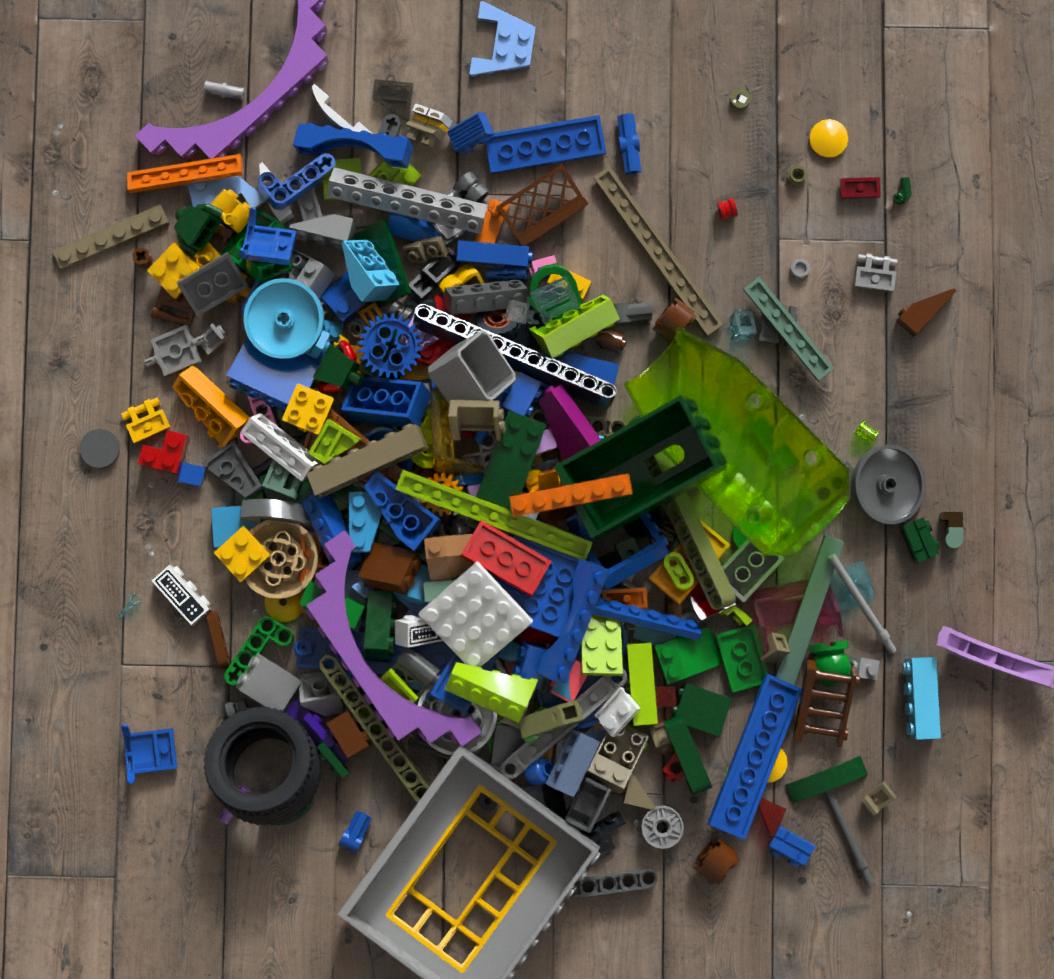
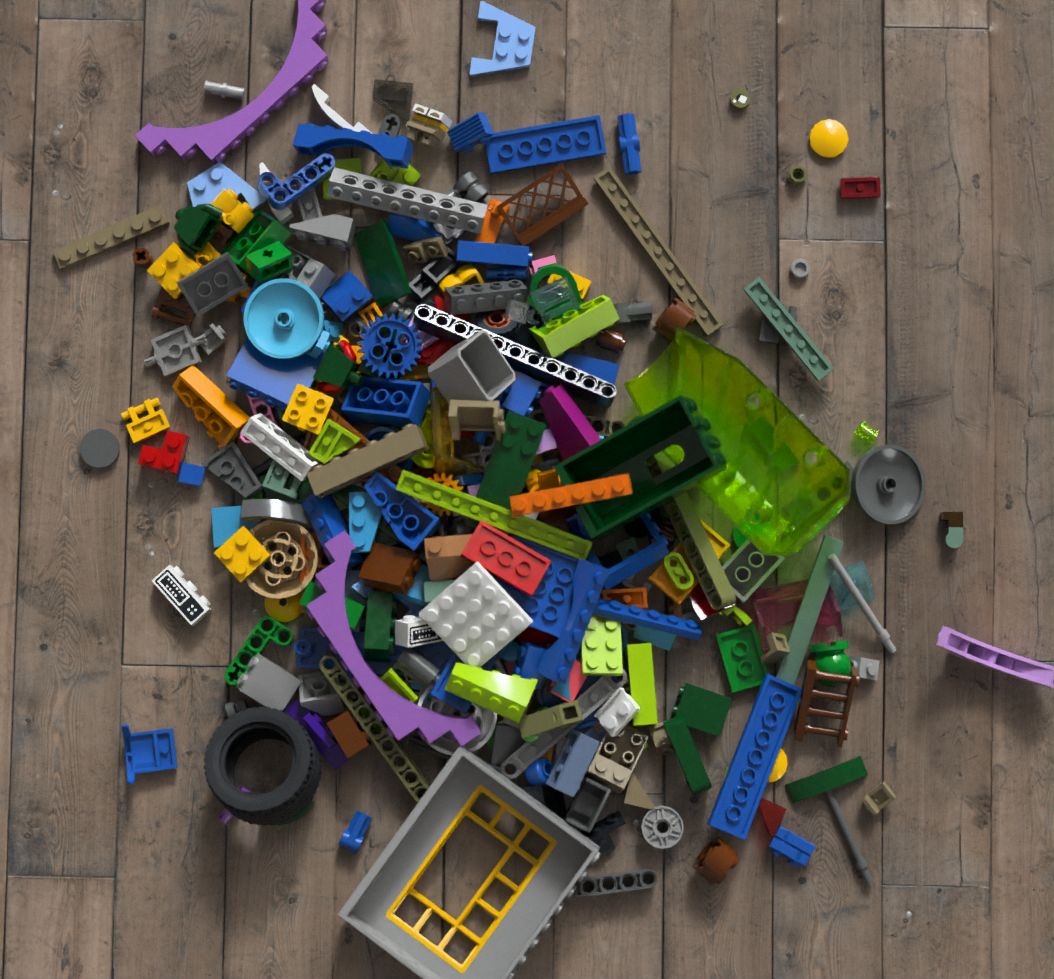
(130, 605): clear light blue hand -> none
(185, 173): orange plate -> none
(218, 639): reddish brown beam -> none
(267, 243): blue piece -> none
(338, 766): dark green plate -> none
(368, 271): medium azure slope -> none
(483, 805): black plate -> none
(665, 696): clear red bracket -> none
(667, 769): red brick -> none
(686, 657): green slope -> none
(727, 209): red wheel -> none
(742, 325): clear light blue brick -> none
(875, 278): light grey plate -> none
(904, 193): dark green arm -> none
(919, 540): dark green brick -> none
(920, 312): reddish brown slope -> none
(922, 698): medium azure brick -> none

